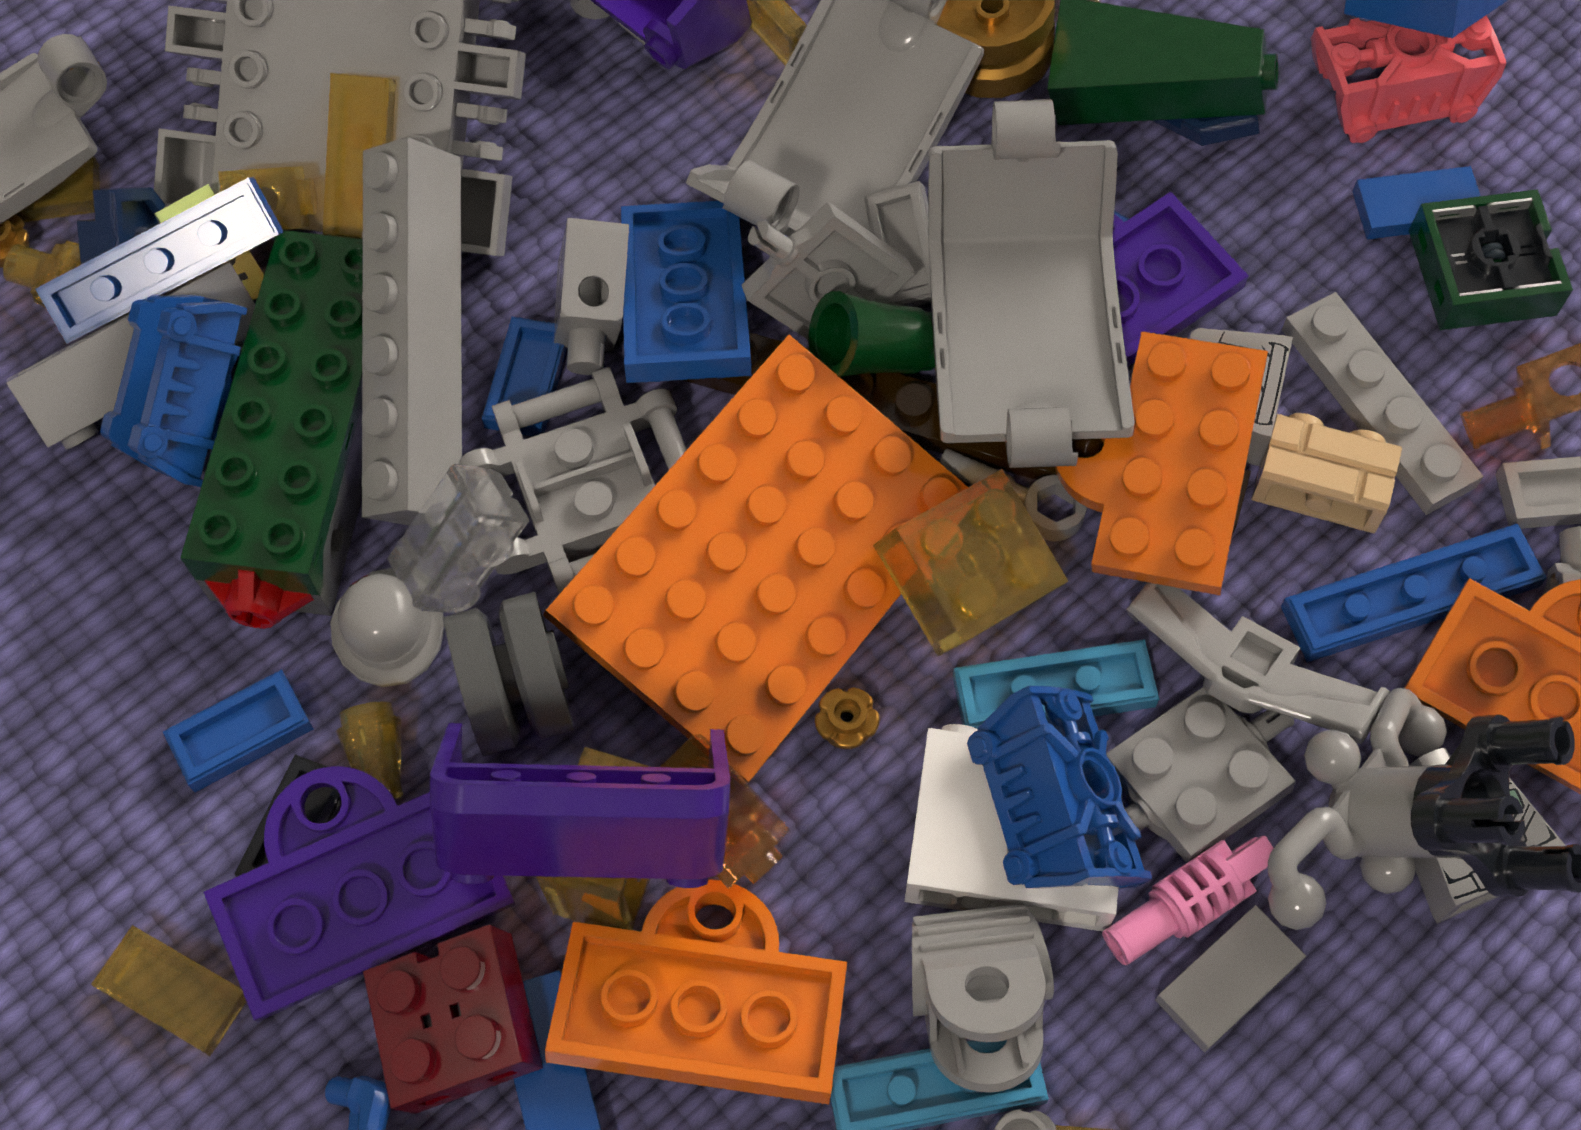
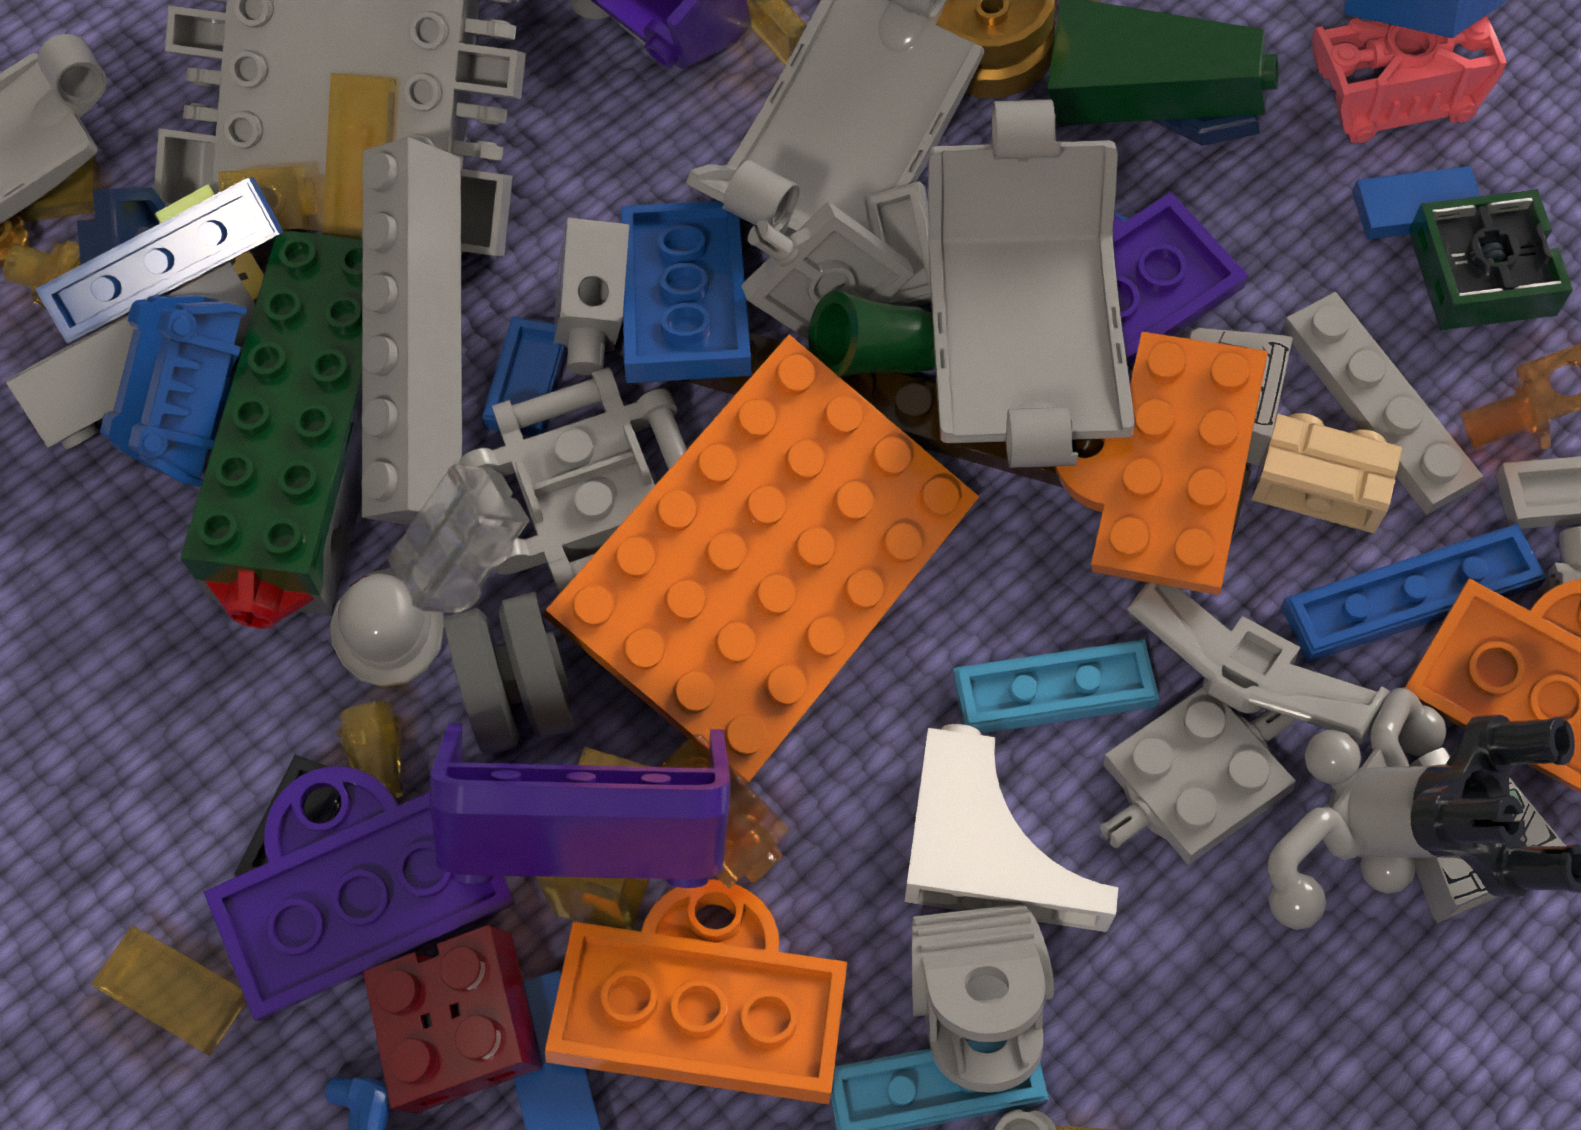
(237, 731): blue tile -> none
(841, 733): pearl gold plate -> none
(970, 562): clear yellow brick -> none
(972, 471): light grey piece -> none
(1057, 793): blue piece -> none
(1190, 898): bright pink hinge -> none
(1230, 978): light grey tile -> none

